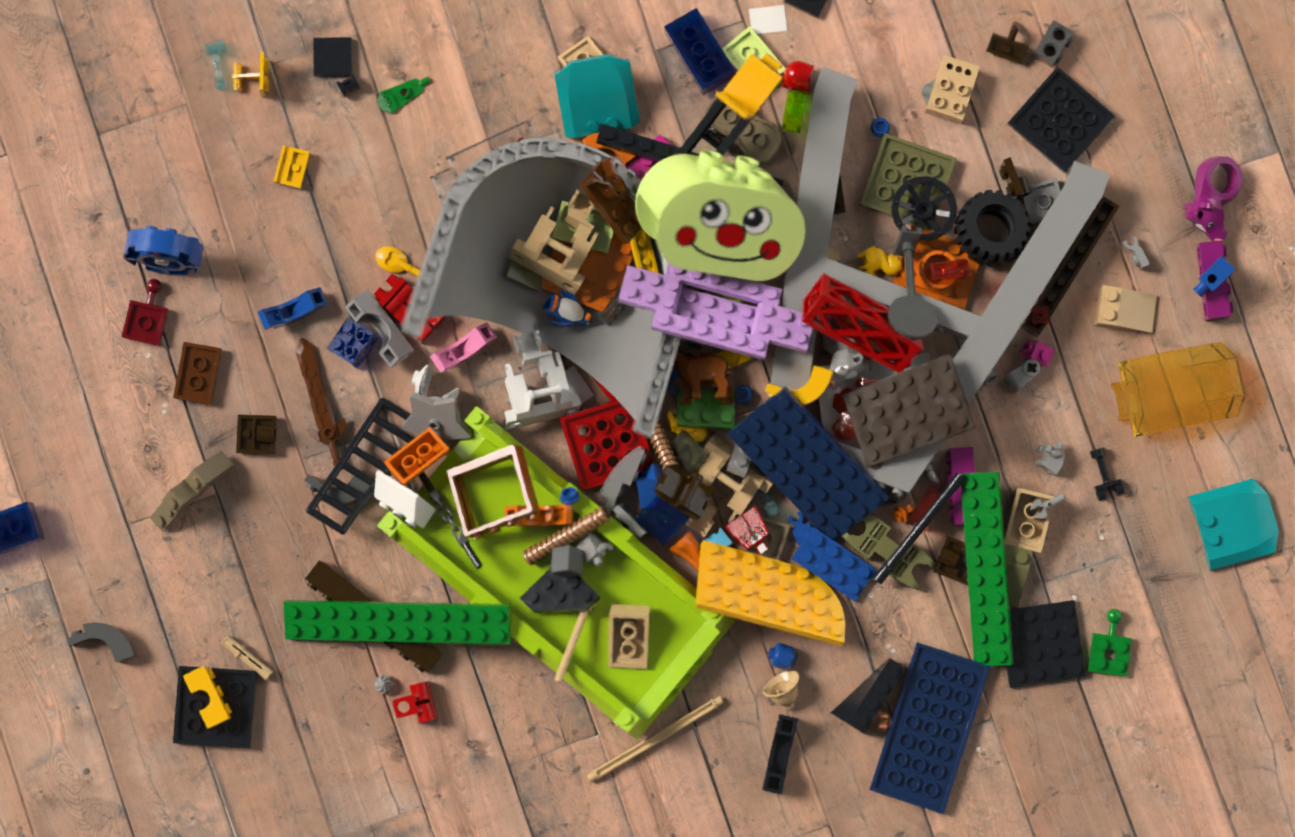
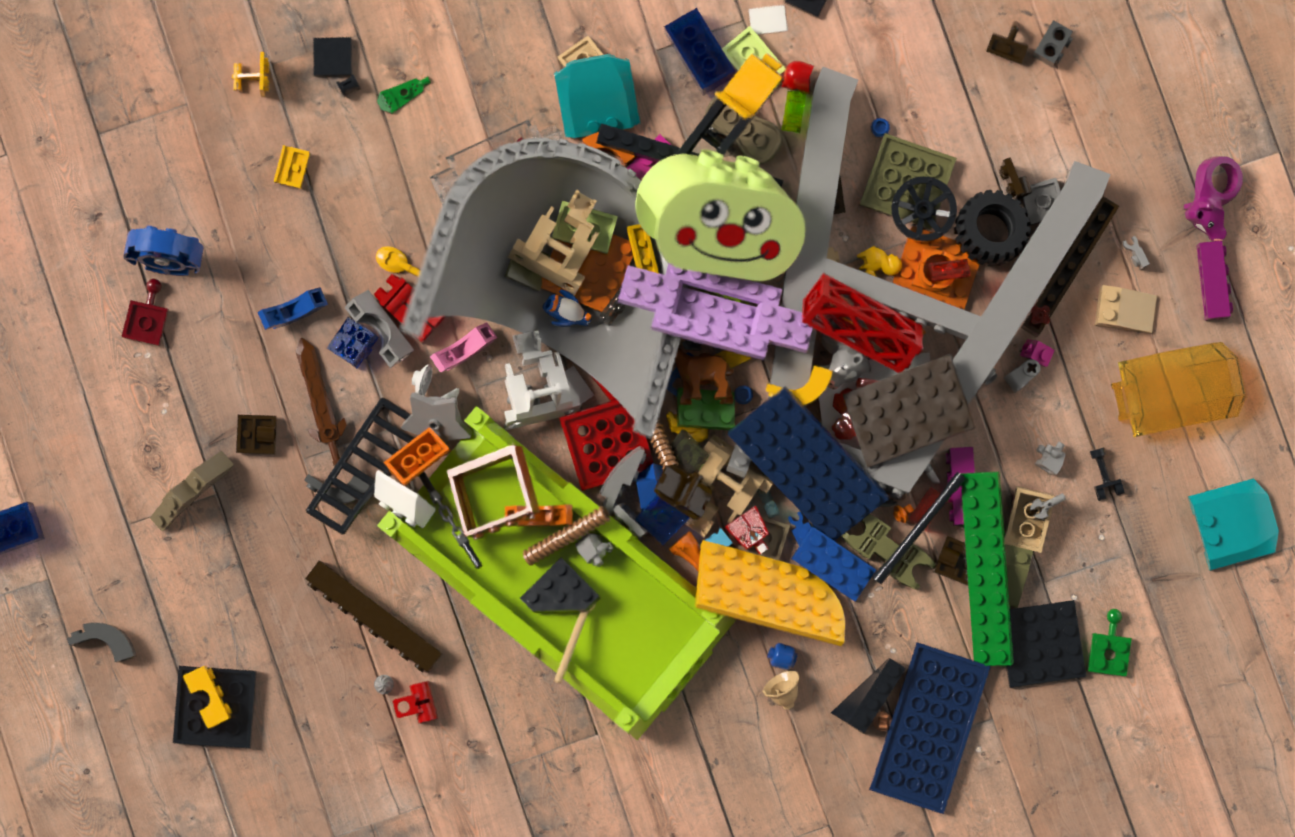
(197, 373): reddish brown plate -> none
(215, 50): clear light blue brick -> none
(229, 642): tan pin -> none
(397, 621): green plate -> none
(567, 561): dark grey piece -> none
(569, 496): blue plate -> none
(609, 196): reddish brown plate -> none
(629, 636): tan slope -> none
(655, 739): tan piece -> none
(779, 754): black arch -> none
(911, 314): dark grey piece -> none
(951, 89): tan piece -> none
(1060, 119): black plate -> none
(1220, 270): blue torso -> none

